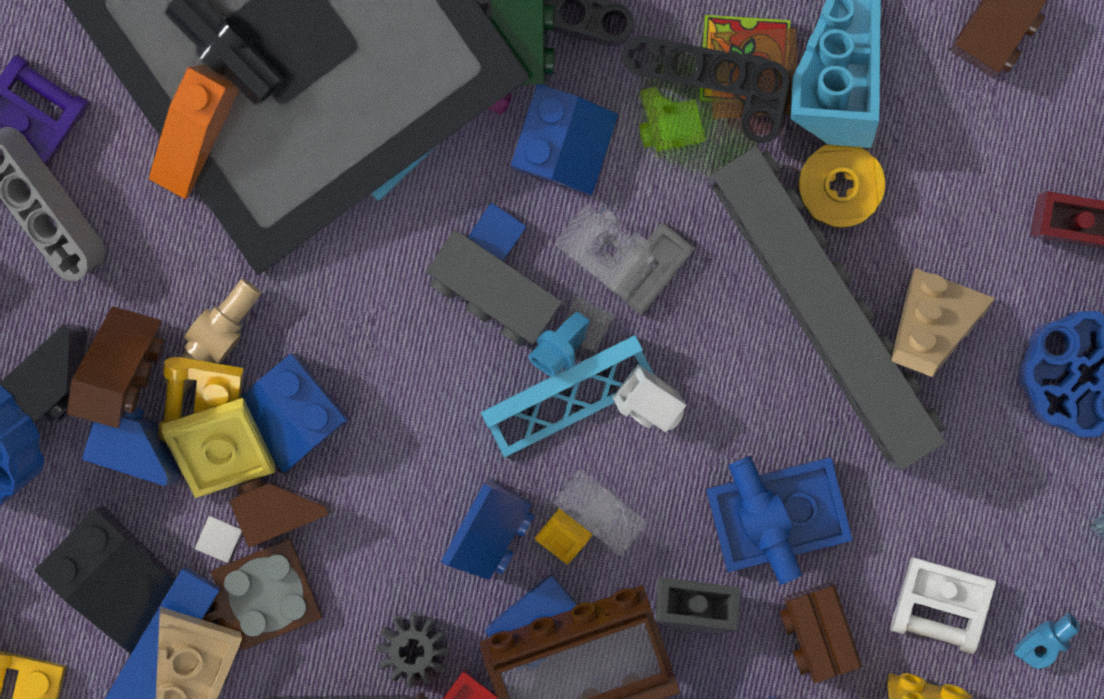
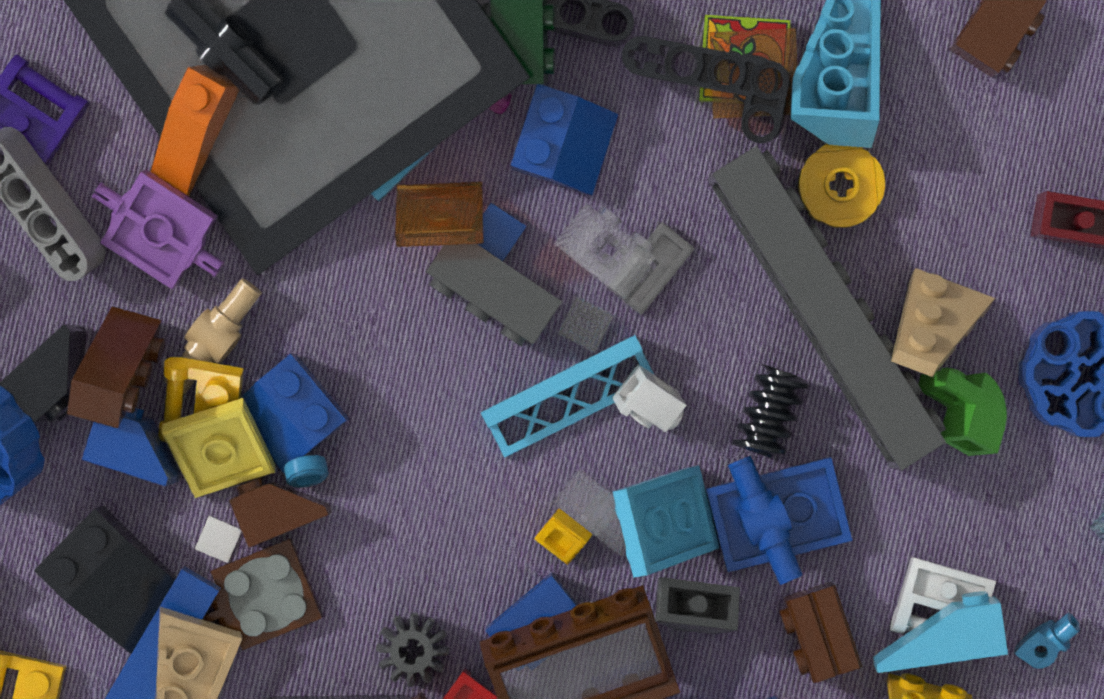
(158, 229): none -> medium lavender plate
(306, 471): none -> dark azure tile
(439, 214): none -> clear orange tile
(488, 530): blue slope -> none
(557, 348): dark azure piece -> none
(665, 521): none -> medium azure plate
(669, 124): clear neon green brick -> none
(770, 412): none -> black piece
(954, 634): none -> medium azure slope
(974, 409): none -> bright green brick

